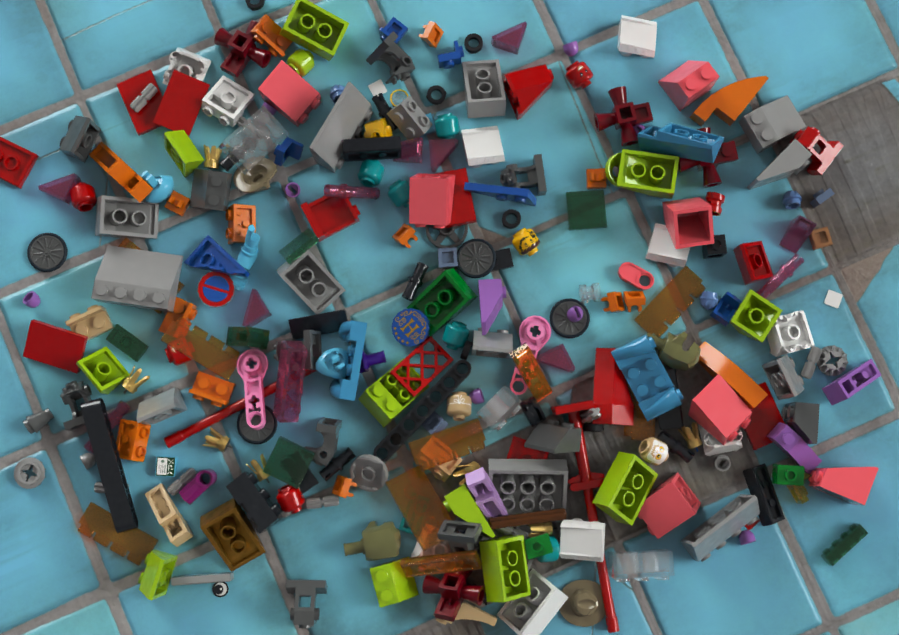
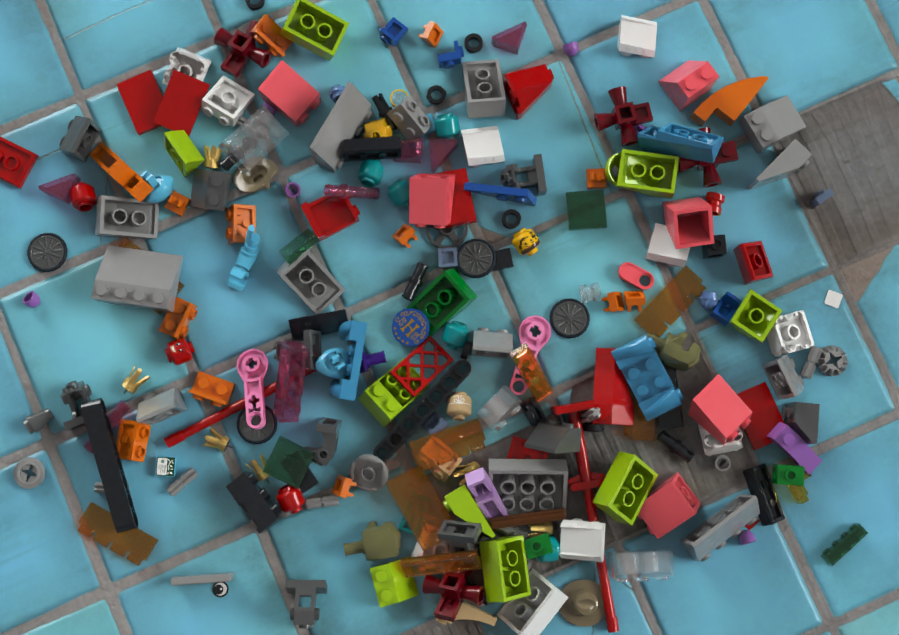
(54, 346): red tile -> none
(88, 460): light grey hinge -> none
(91, 323): tan bracket -> none
(103, 370): lime slope -> none
(127, 342): clear green plate -> none
(147, 94): light grey piece -> none
(157, 574): lime slope -> none
(168, 515): tan slope -> none
(197, 486): magenta piece -> none
(204, 352): clear orange windscreen -> none
(213, 257): blue wing -> none
(216, 289): piece -> none
(231, 534): pearl gold slope -> none
(248, 338): clear green slope -> none
(256, 310): clear pink slope -> none
(288, 148): blue bracket -> none
(301, 62): lime head -> none
(337, 464): black pin -> none
(377, 87): white sticker -> none
(398, 61): dark grey tile -> none
(477, 396): medium lavender hinge -> none
(490, 301): medium lavender slope -> none
(558, 358): clear pink slope -> none
(572, 316): medium lavender hinge -> none
(579, 75): red head -> none
(653, 451): head -> none
(692, 439): pearl gold piece -> none
(744, 386): orange slope -> none
(784, 272): clear pink pin -> none
(792, 200): medium blue plate -> none
(797, 233): clear pink slope -> none
(820, 238): medium nougat tile -> none
(828, 151): red tile -> none
(844, 483): coral slope -> none
(851, 382): medium lavender slope -> none

